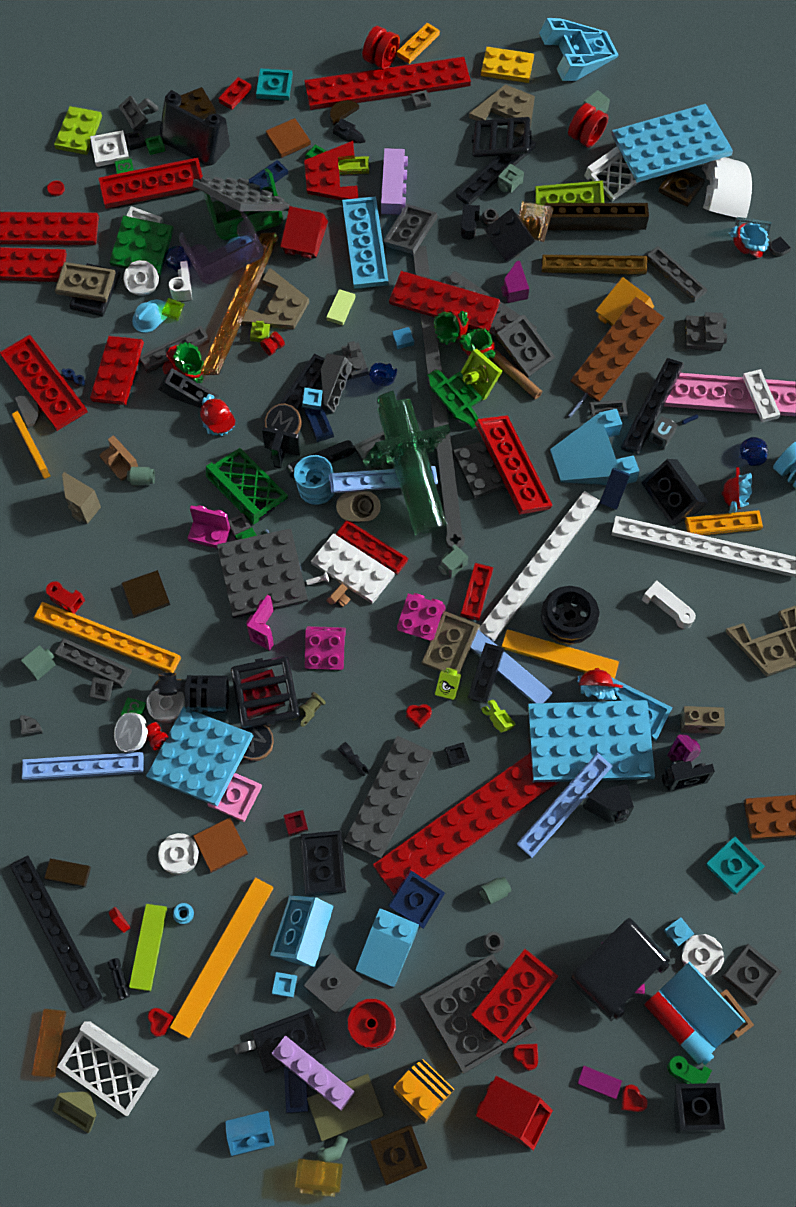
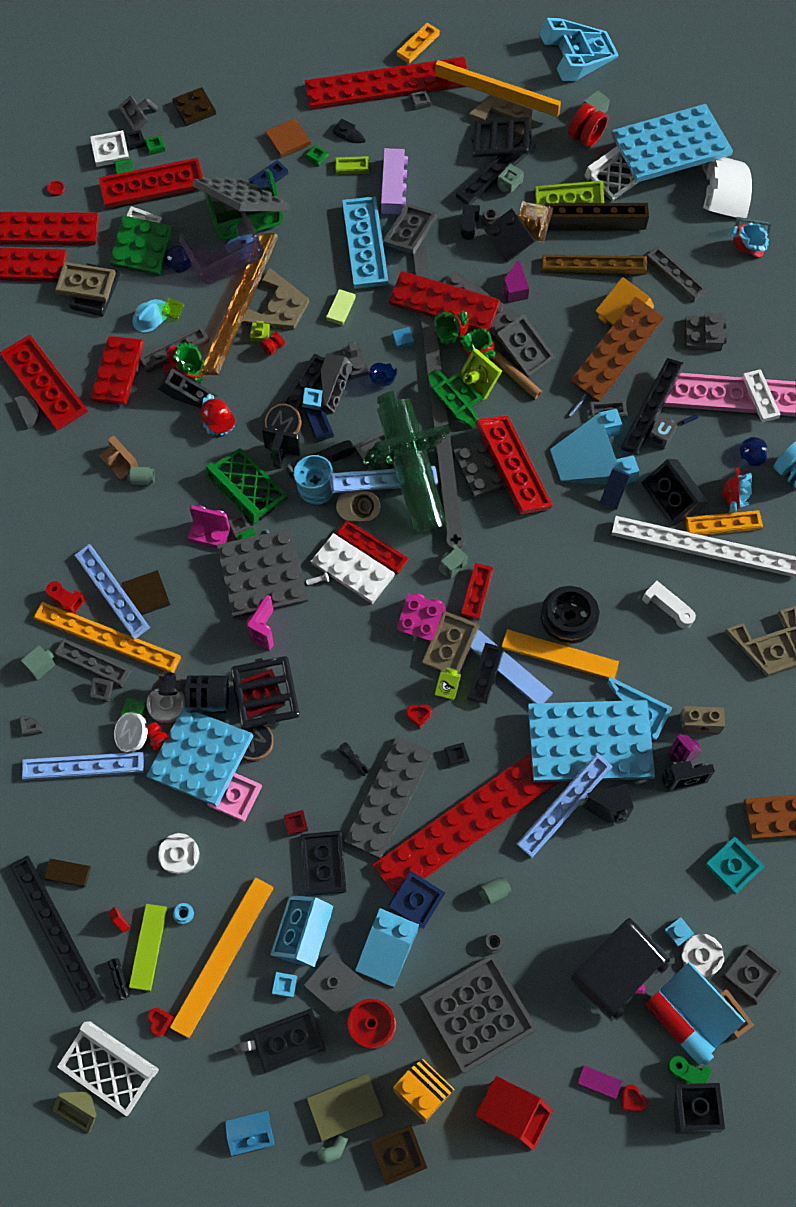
(31, 445): light orange tile -> none
(49, 1043): clear orange tile -> none
(70, 375): dark blue piece -> none
(77, 129): lime plate -> none
(80, 499): dark tan slope -> none
(112, 591): none -> light blue tile
(141, 278): white tile -> none
(181, 283): white plate -> none
(191, 134): black windscreen -> none
(220, 844): dark orange tile -> none
(235, 93): red plate -> none
(274, 84): teal plate -> none
(295, 1093): dark blue tile -> none
(303, 232): red slope -> none
(309, 708): olive piece -> none
(313, 1073): lavender brick -> none
(319, 1176): clear yellow brick -> none
(324, 176): red wing -> none
(324, 647): dark pink bracket -> none
(339, 596): medium nougat tile -> none
(342, 110): dark brown tile -> none
(380, 47): red wheel -> none
(497, 88): none -> light orange tile
(500, 718): lime plate -> none
(507, 64): yellow plate -> none
(514, 996): red plate -> none
(527, 1055): red tile -> none
(538, 566): white plate -> none
(598, 683): hair -> none
(681, 186): dark brown plate -> none
(779, 247): black tile -> none

